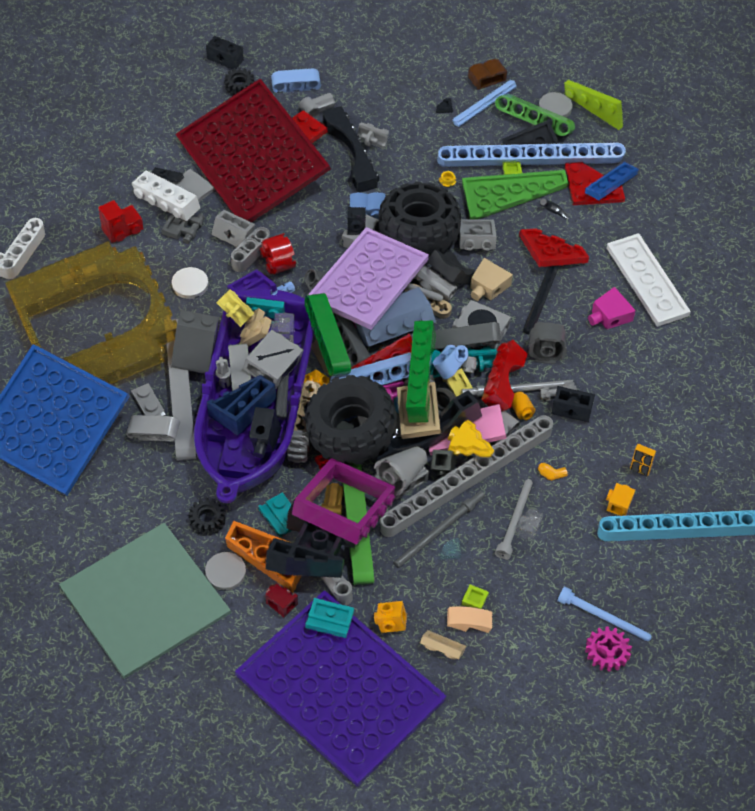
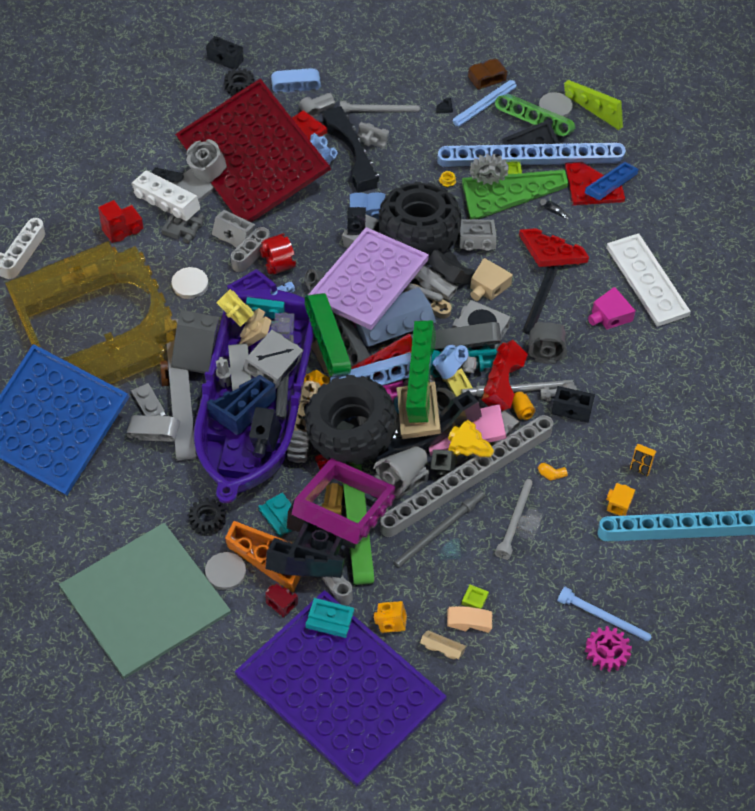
(164, 373): none -> reddish brown tile
(205, 160): none -> light grey brick
(321, 145): none -> light blue hips
(379, 108): none -> light grey piece
(489, 169): none -> light grey gear

